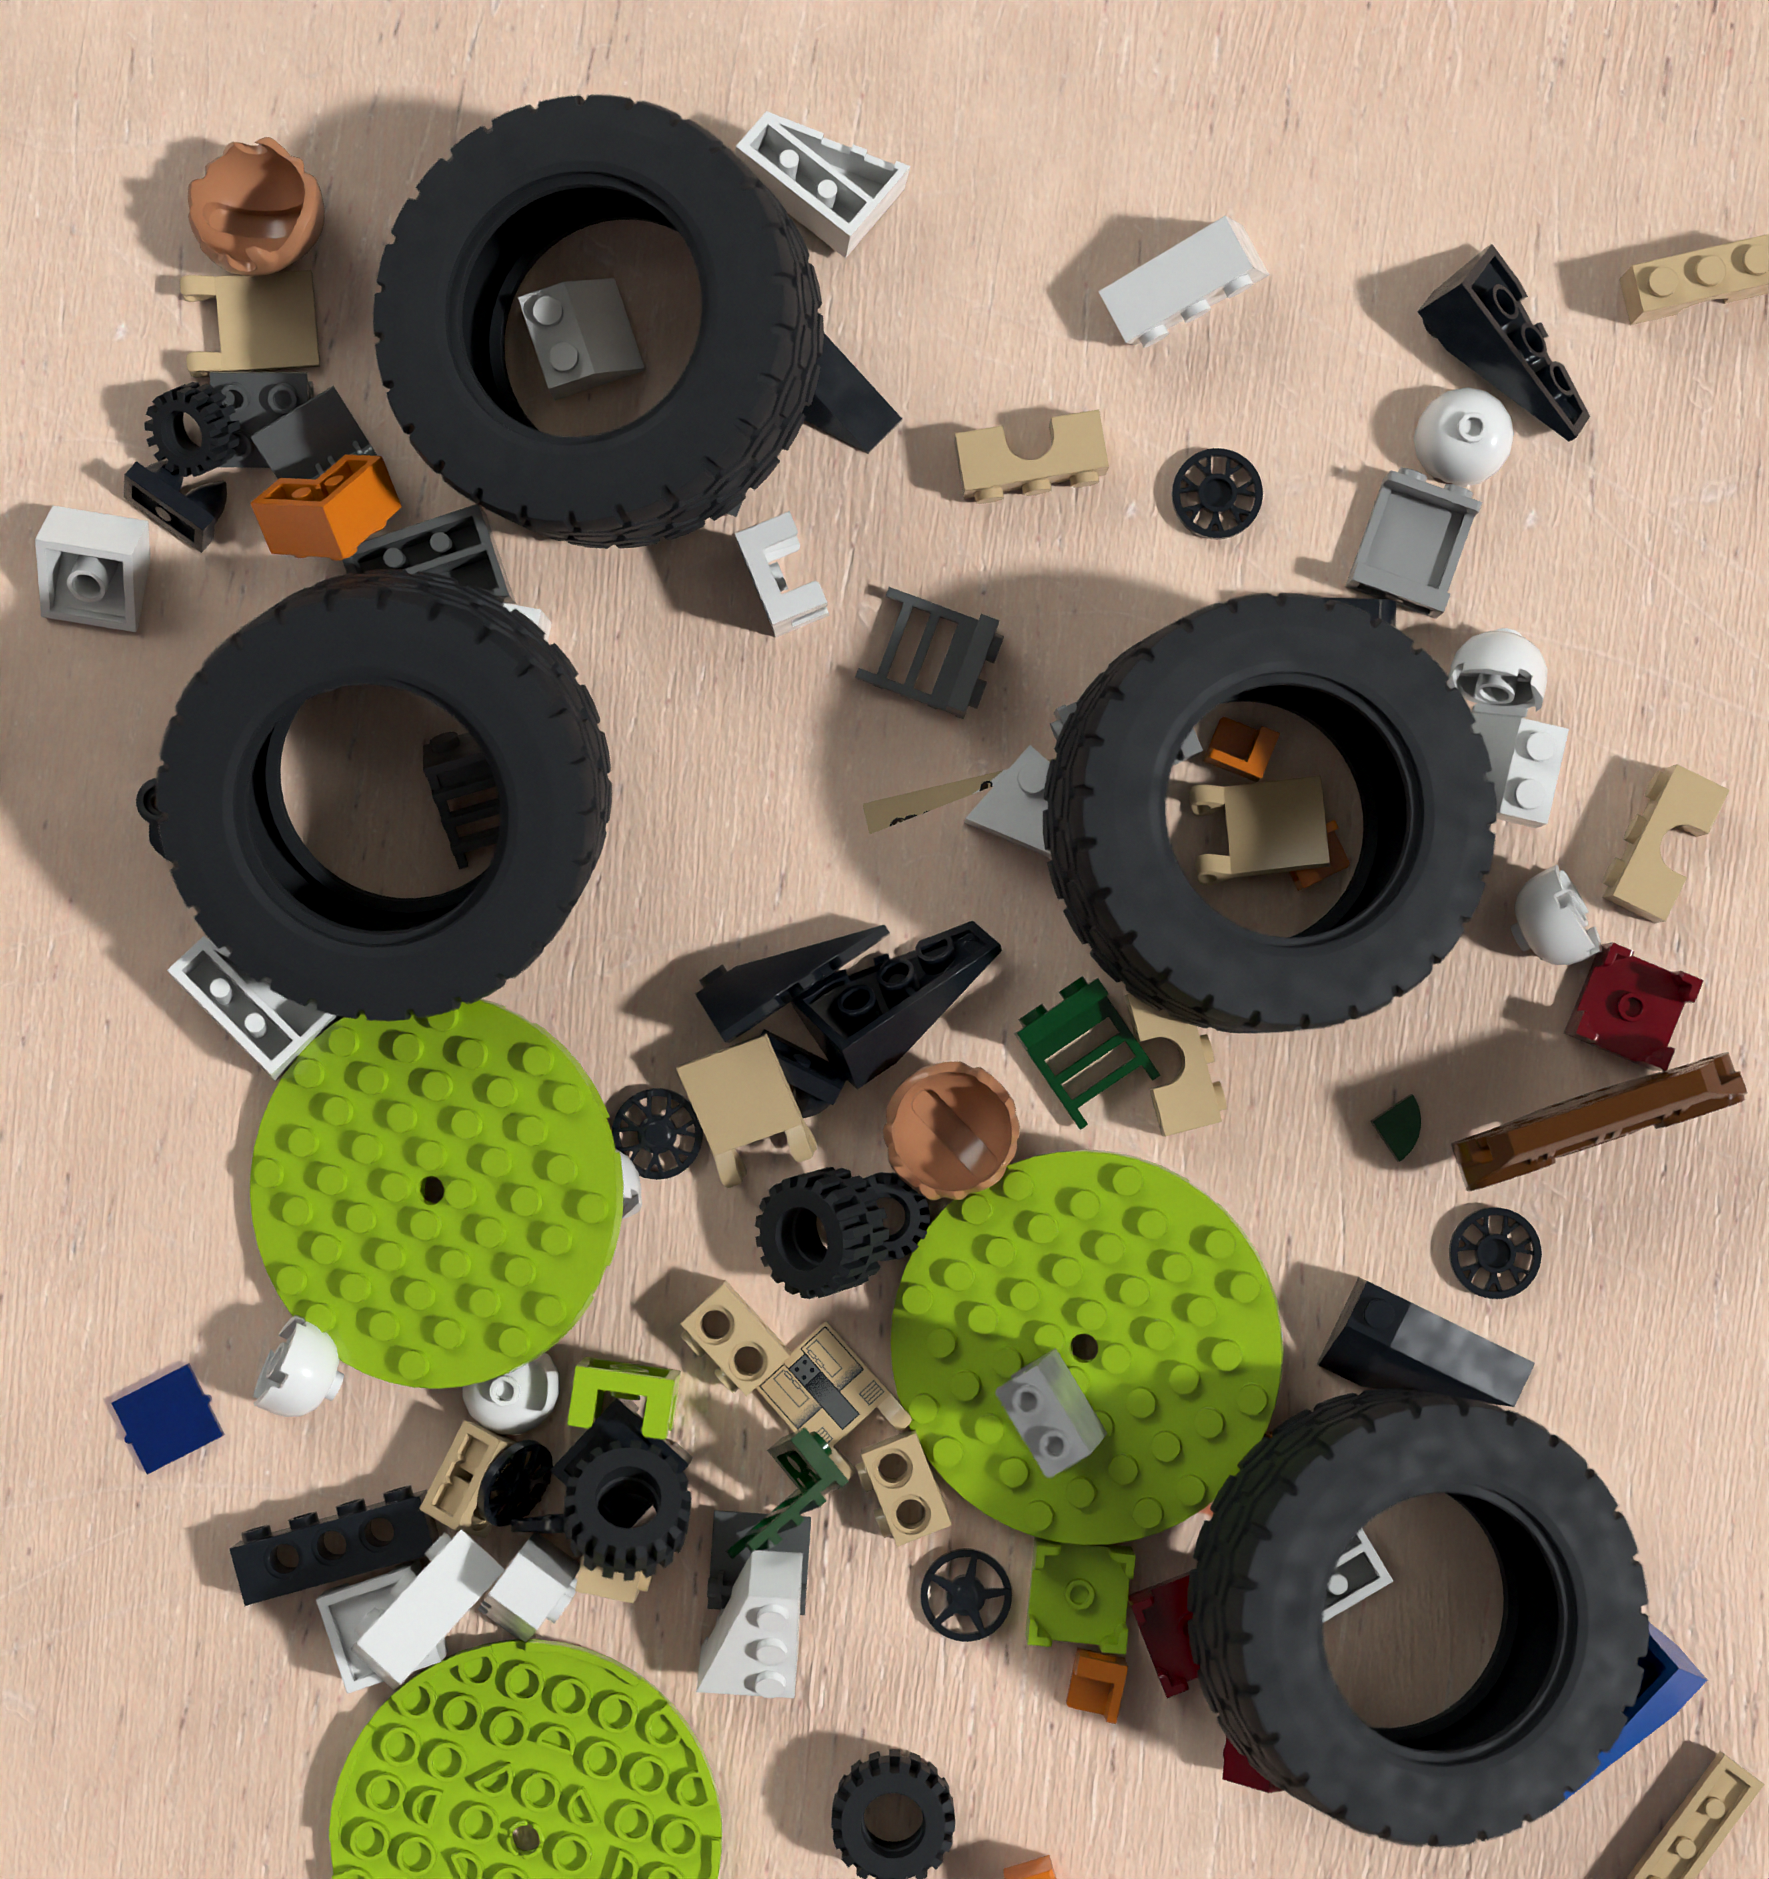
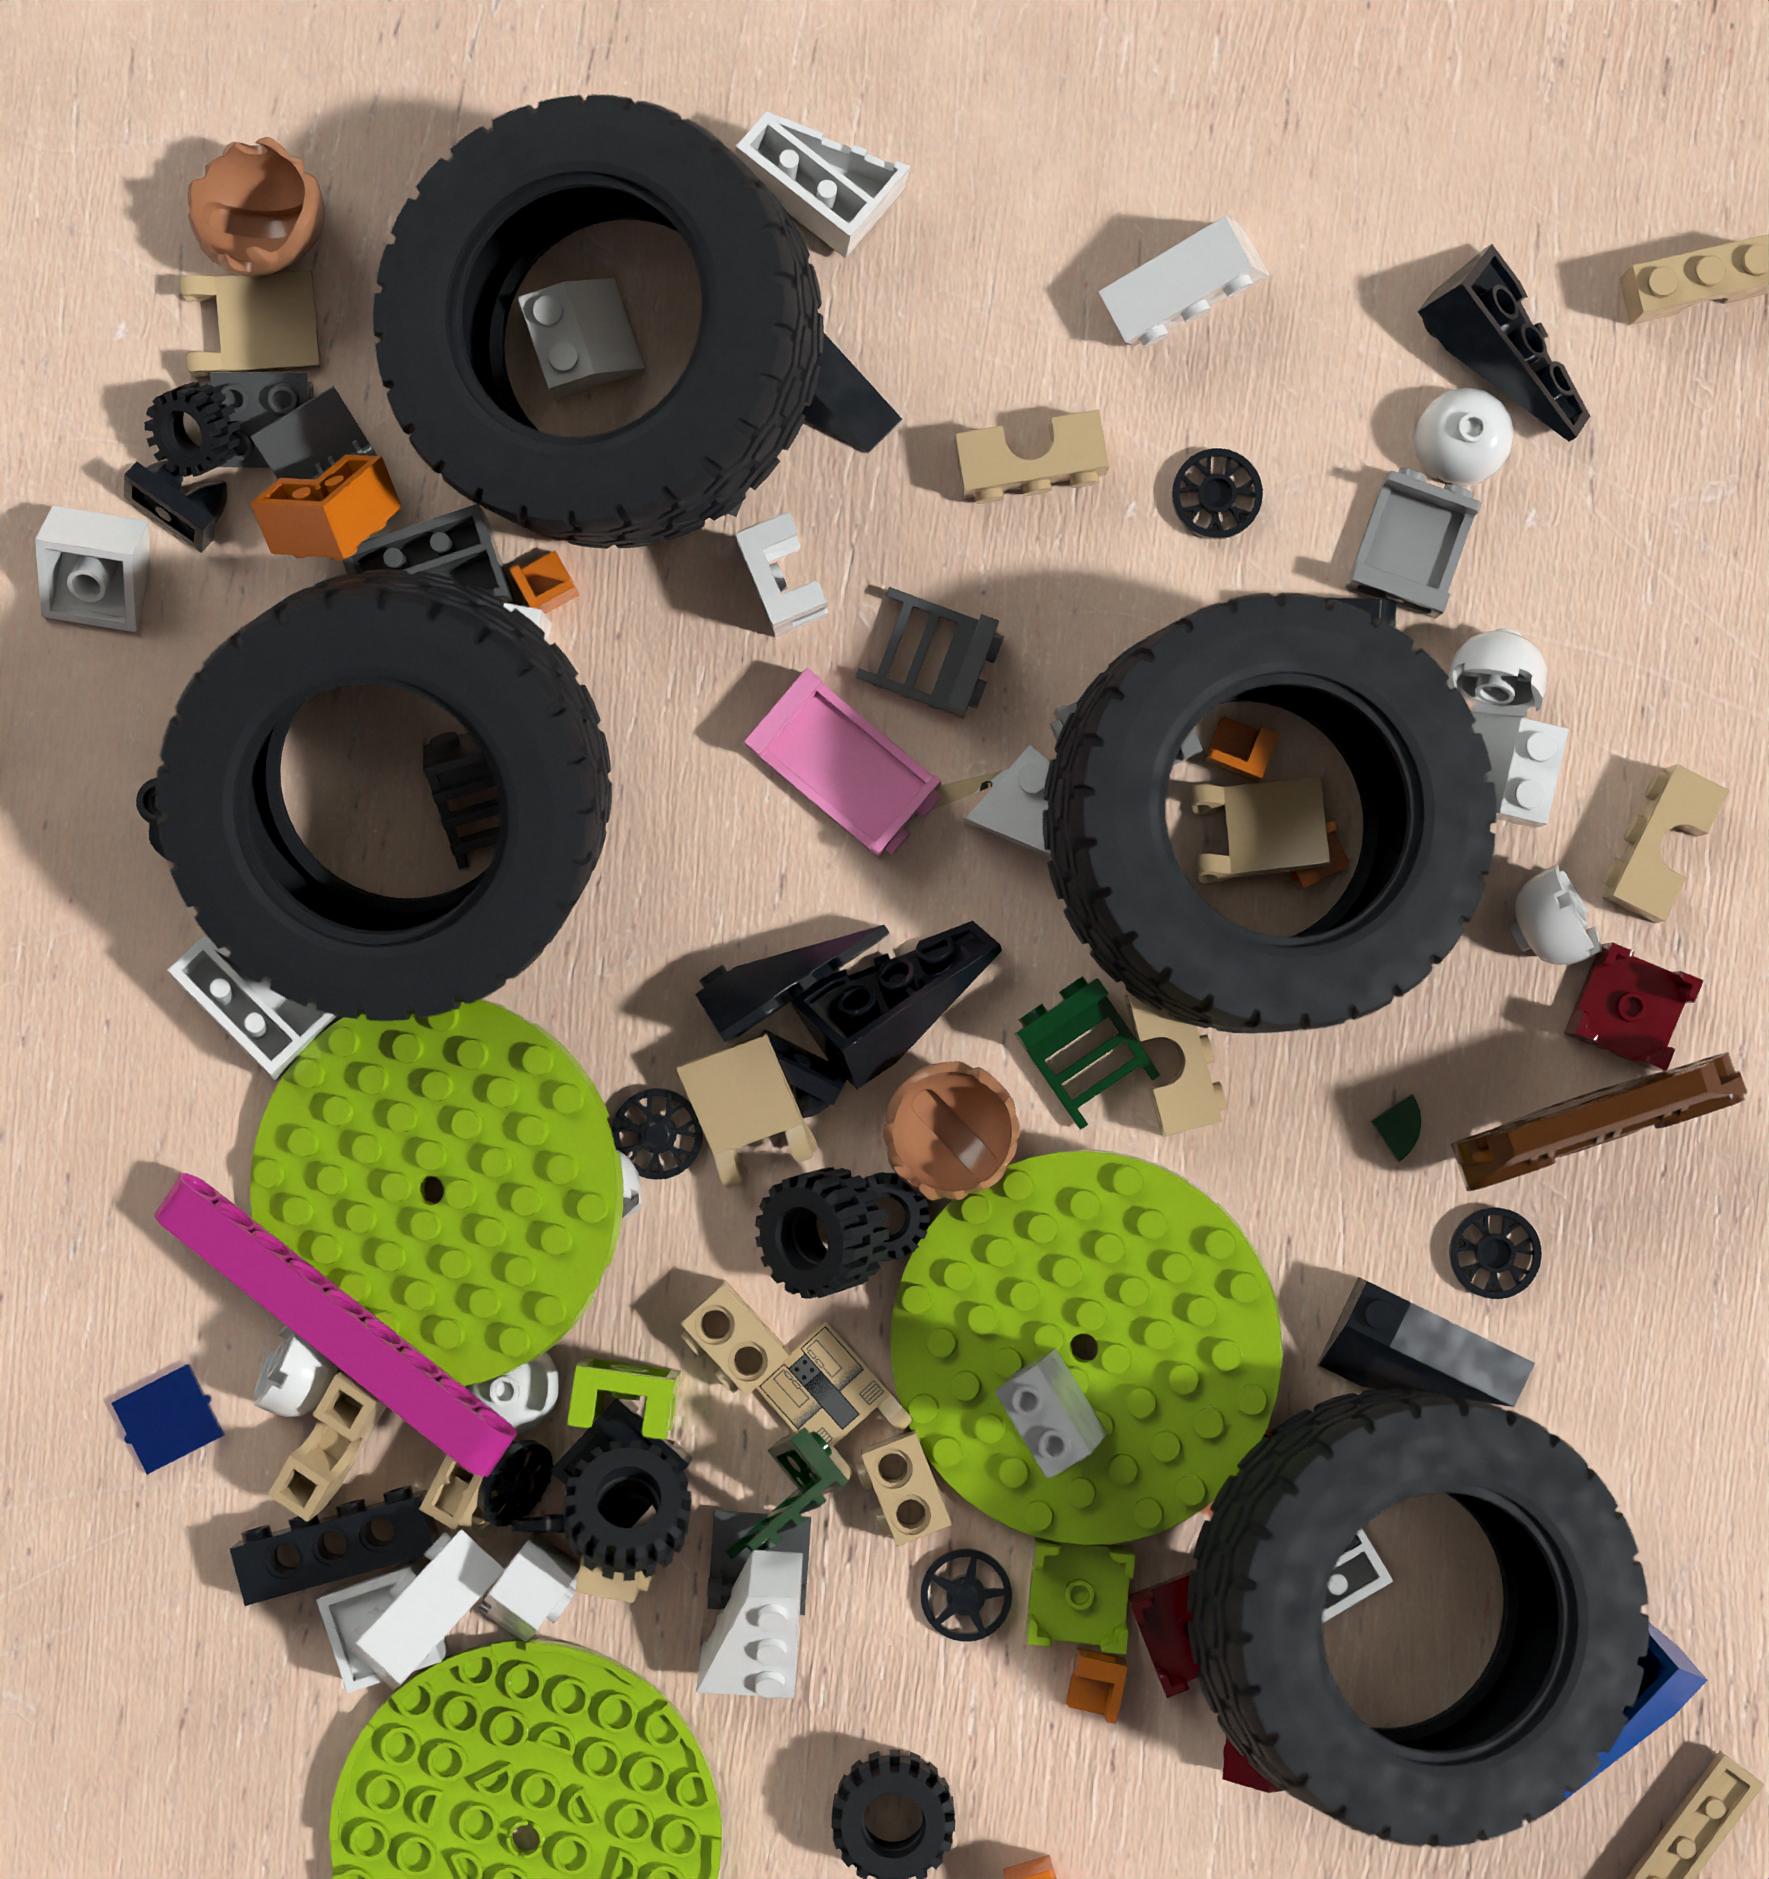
(325, 1458): none -> tan arch
(336, 1325): none -> dark pink beam
(545, 583): none -> orange panel
(844, 765): none -> bright pink panel

